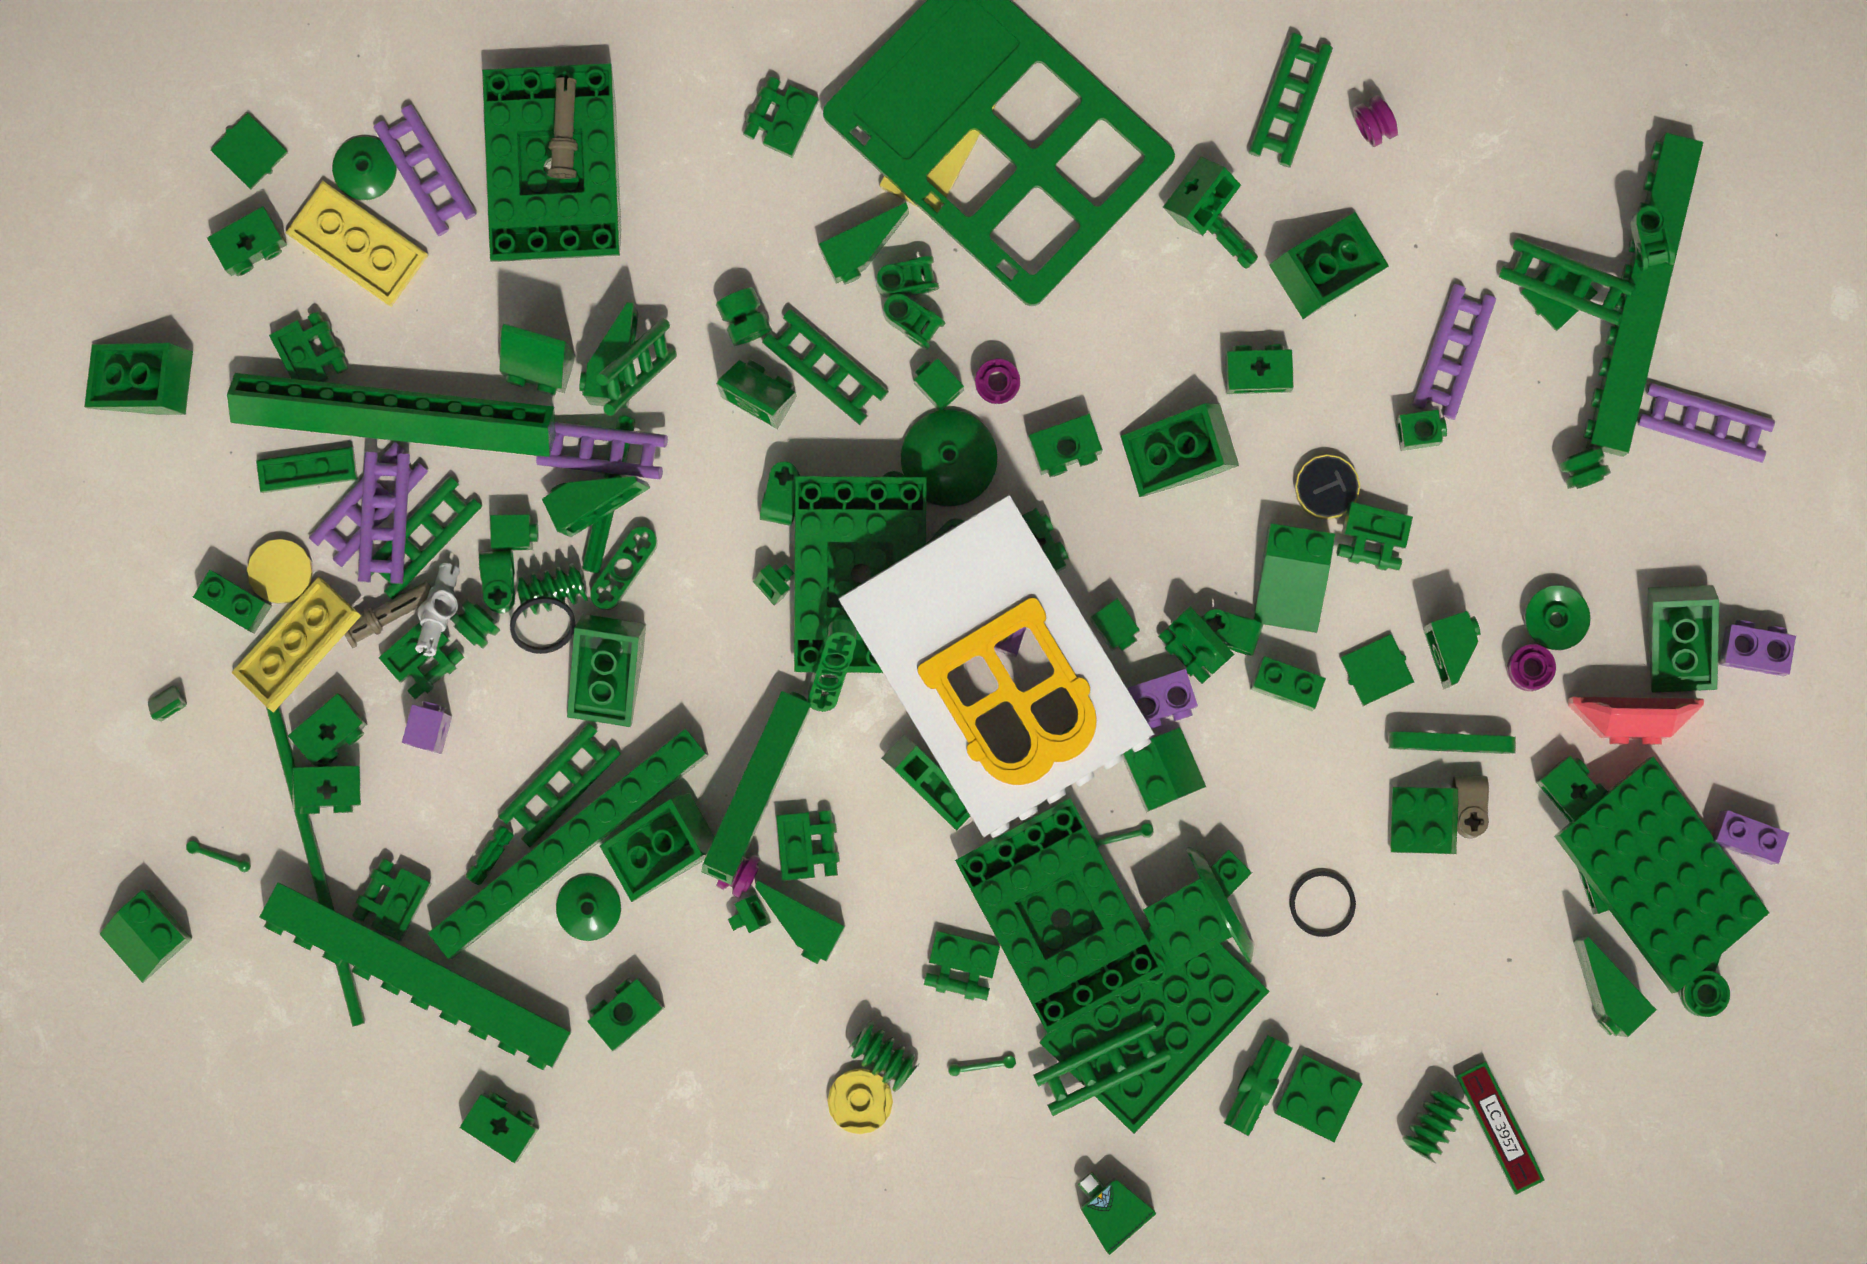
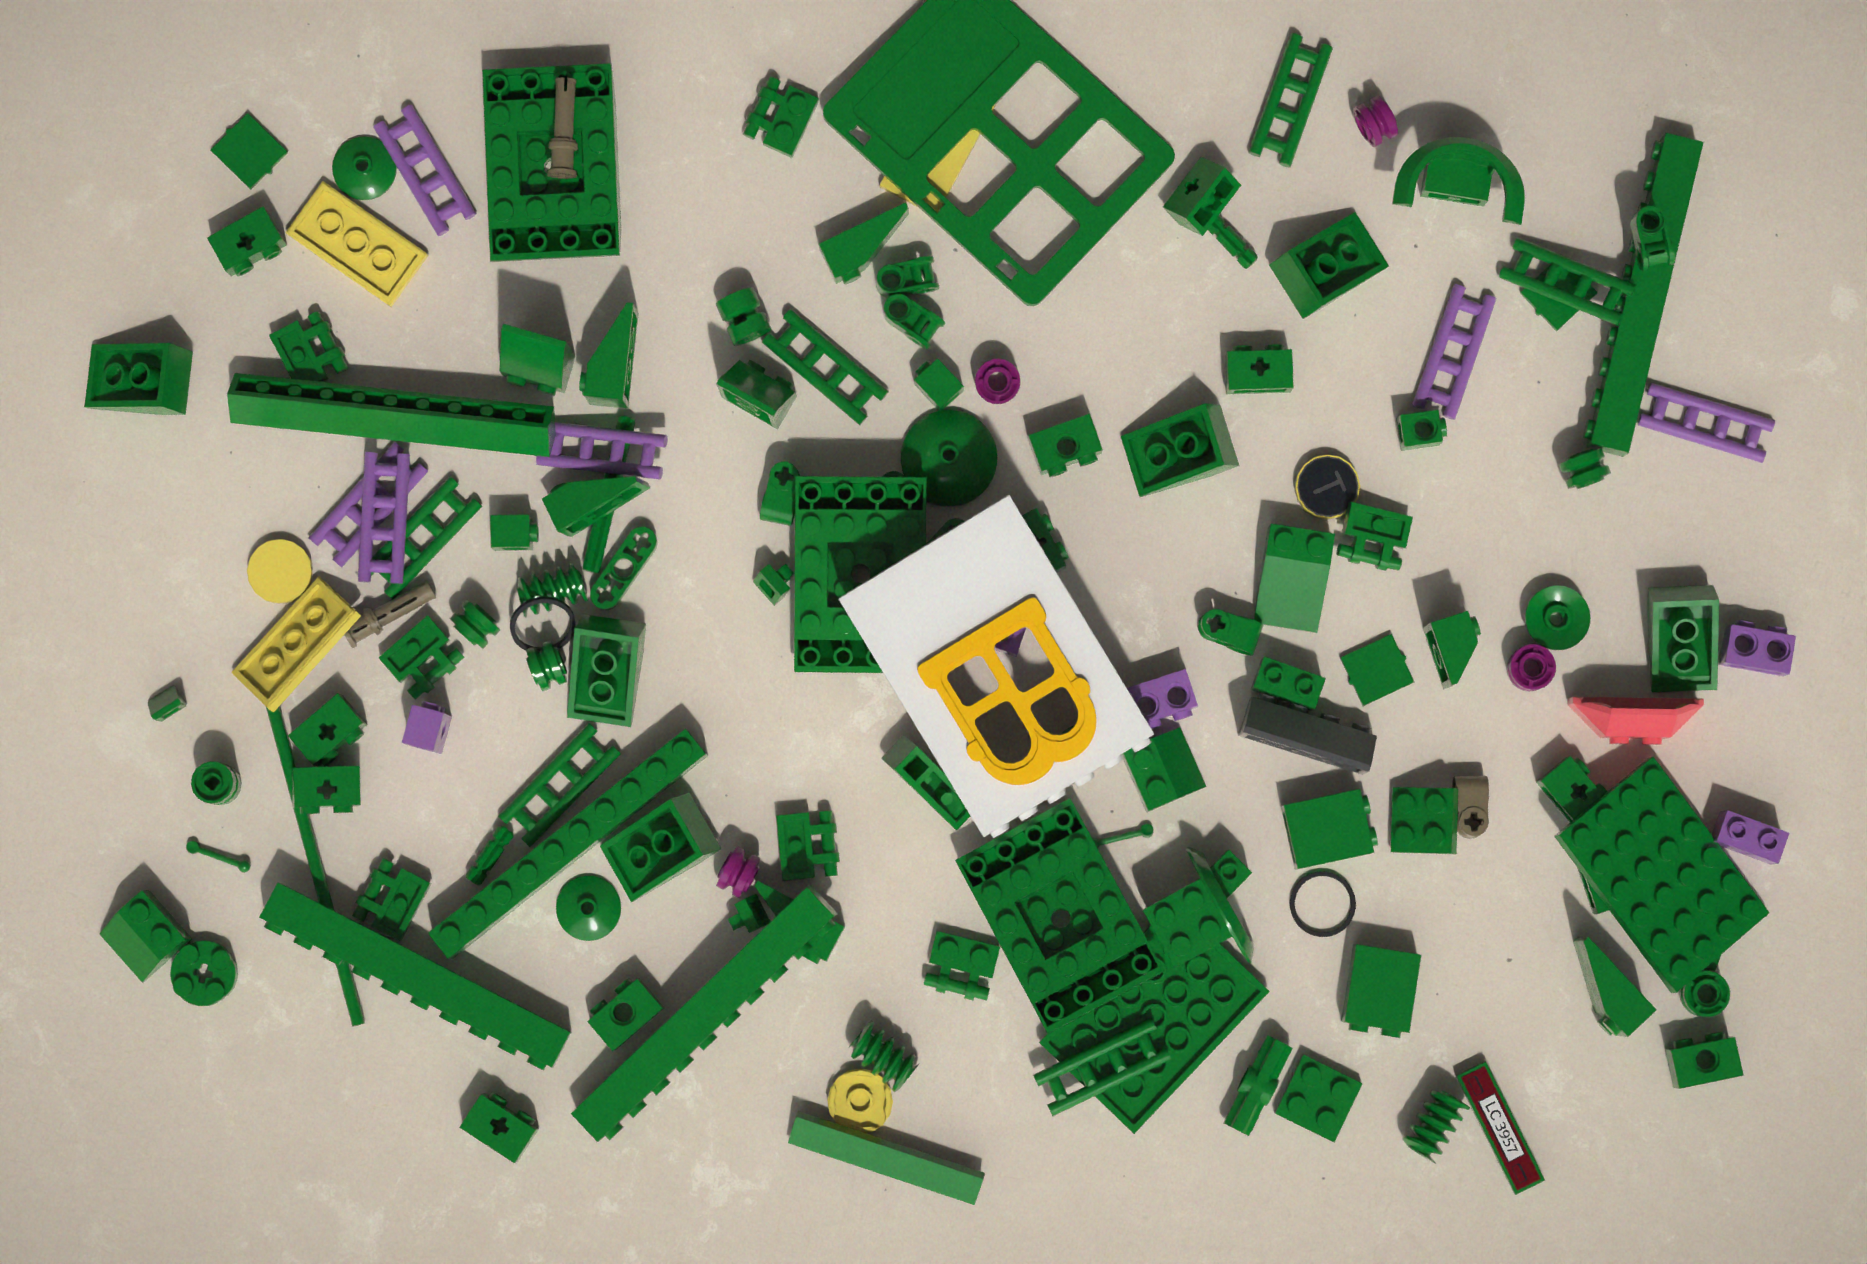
(188, 984): none -> green plate
(216, 783): none -> green wheel
(232, 601): green brick -> none
(306, 469): green tile -> none
(431, 619): white pin -> none
(497, 574): green piece -> none
(546, 665): none -> green wheel
(624, 363): green bar -> none
(704, 1013): none -> green brick
(756, 787): green brick -> none
(832, 666): green beam -> none
(886, 1158): none -> green tile
(1009, 1062): green hinge -> none
(1113, 1211): green torso -> none
(1115, 626): green brick -> none
(1200, 640): green plate -> none
(1308, 735): none -> dark grey slope
(1329, 829): none -> green brick
(1381, 990): none -> green brick
(1452, 742): green beam -> none
(1460, 173): none -> green piece
(1724, 1061): none -> green brick

